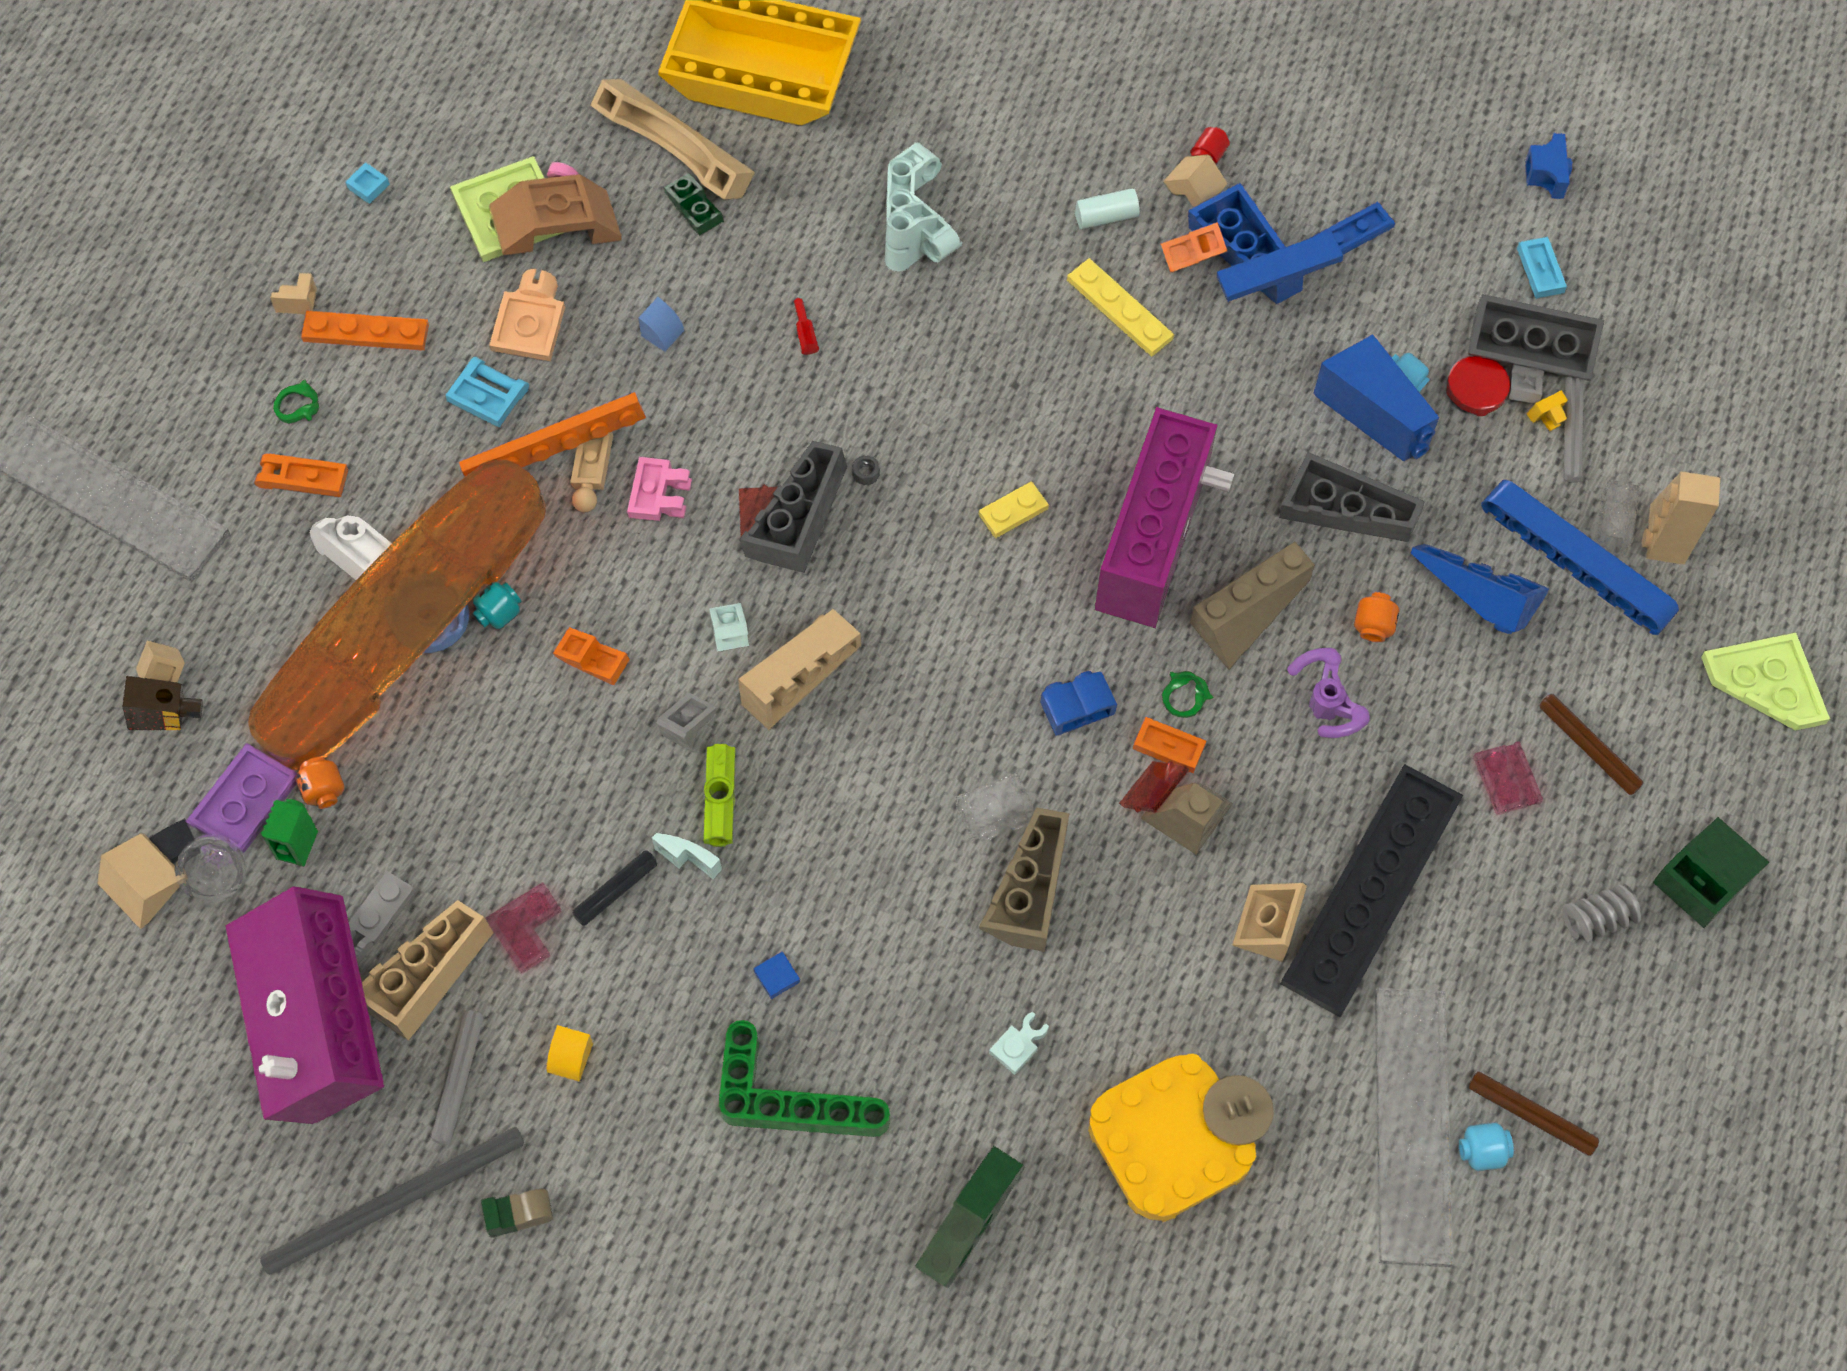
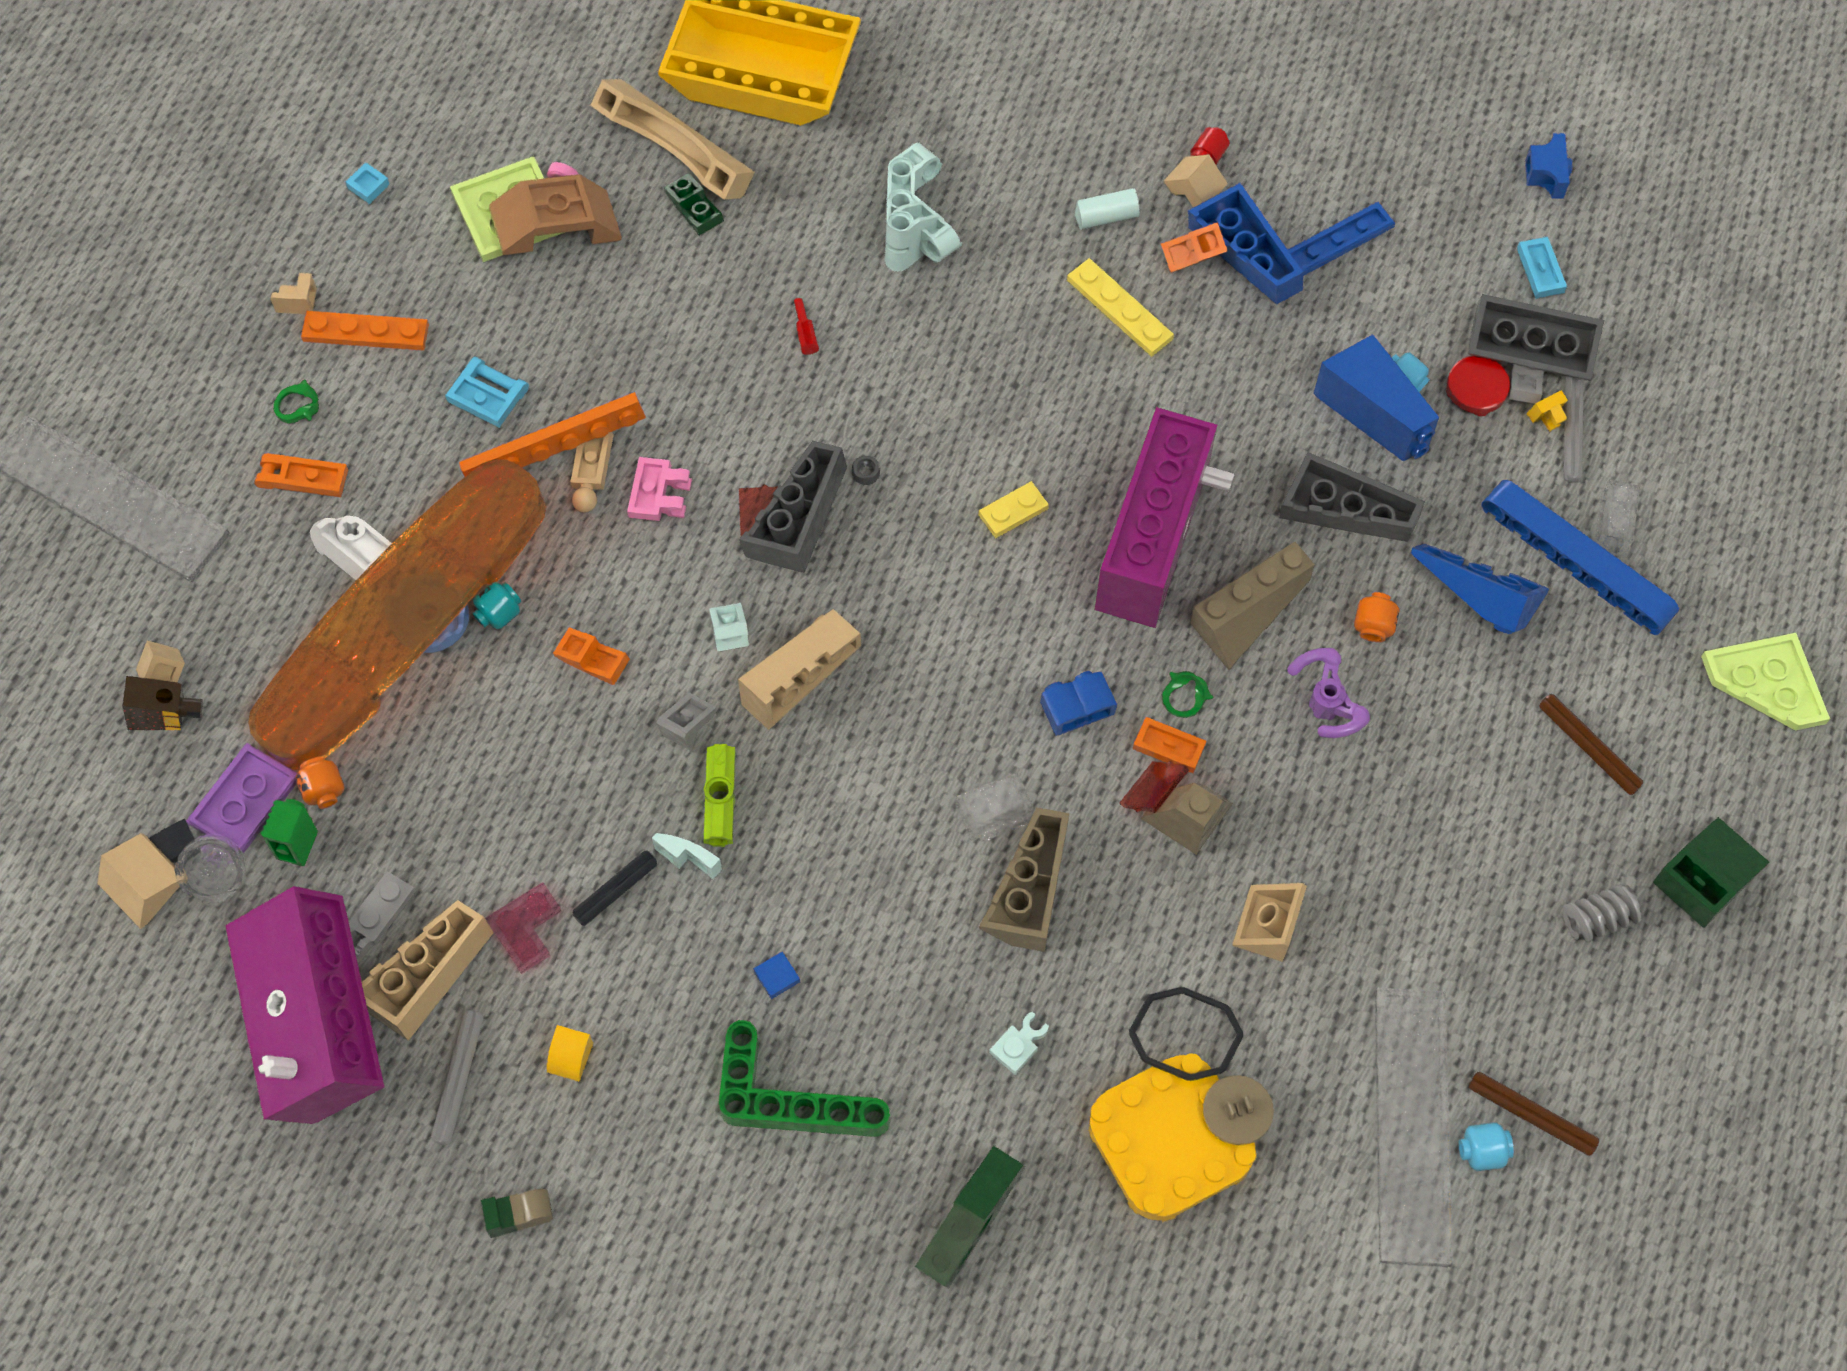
(391, 1201): dark grey axle -> none
(529, 318): light nougat plate -> none
(660, 324): medium blue brick -> none
(1195, 1076): none -> black piece
(1279, 266): blue tile -> none
(1371, 890): black plate -> none
(1507, 778): clear pink plate -> none
(1680, 517): tan wedge -> none

